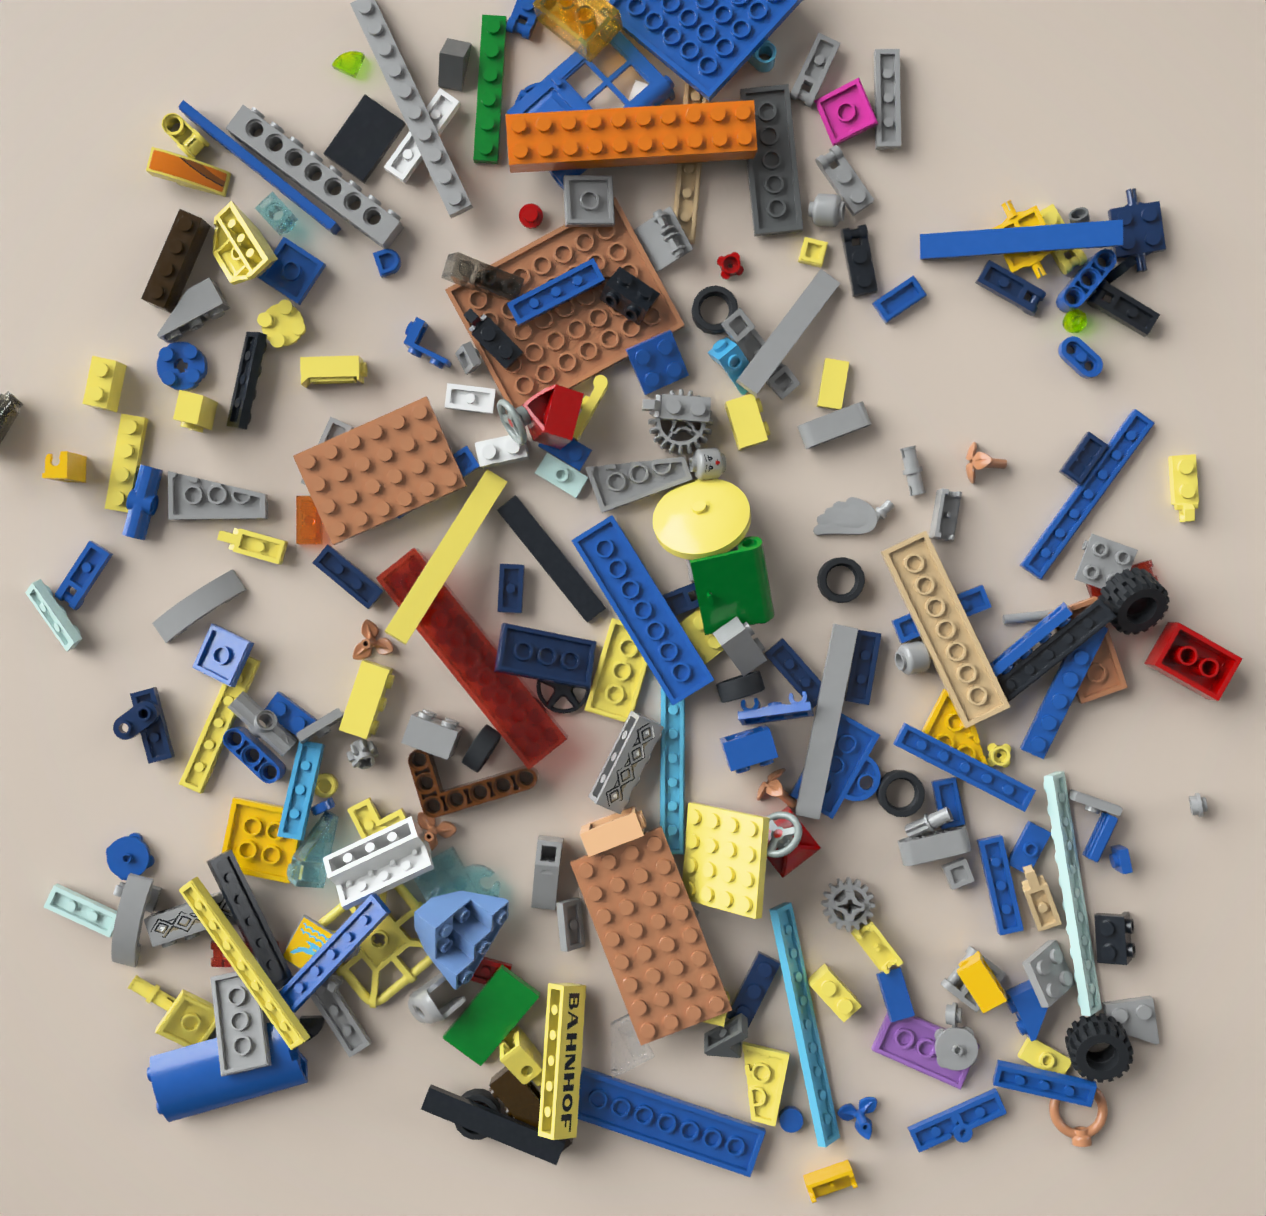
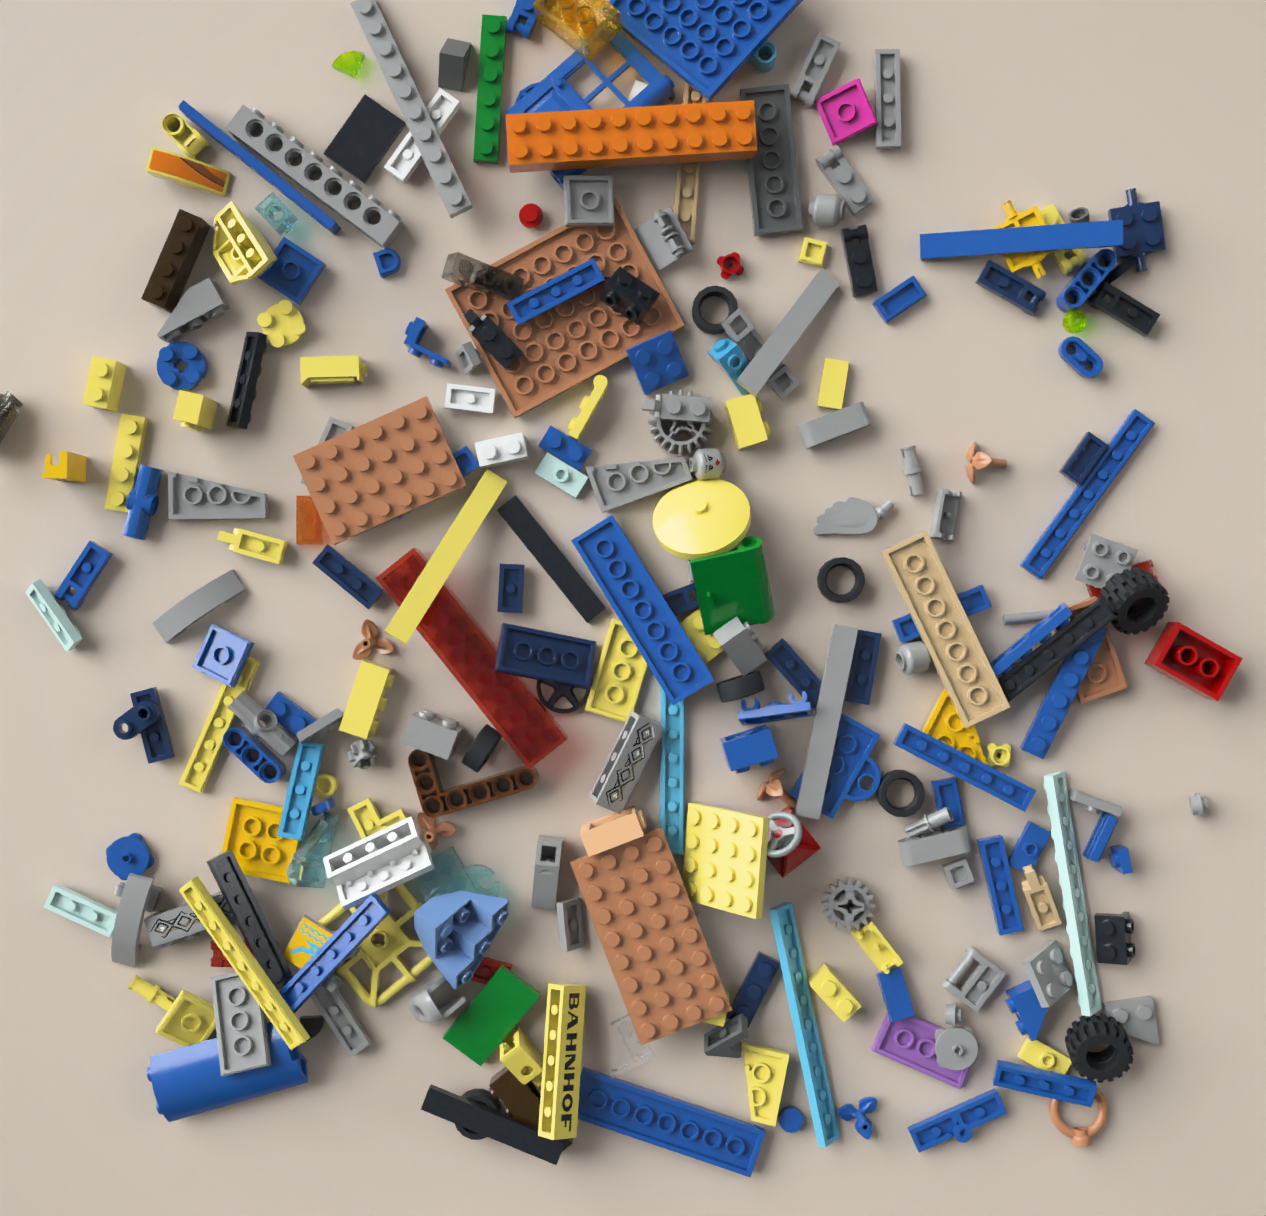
(548, 414): red piece -> none
(829, 1180): yellow hinge -> none
(981, 982): yellow hinge -> none
(1184, 485): light yellow hinge -> none

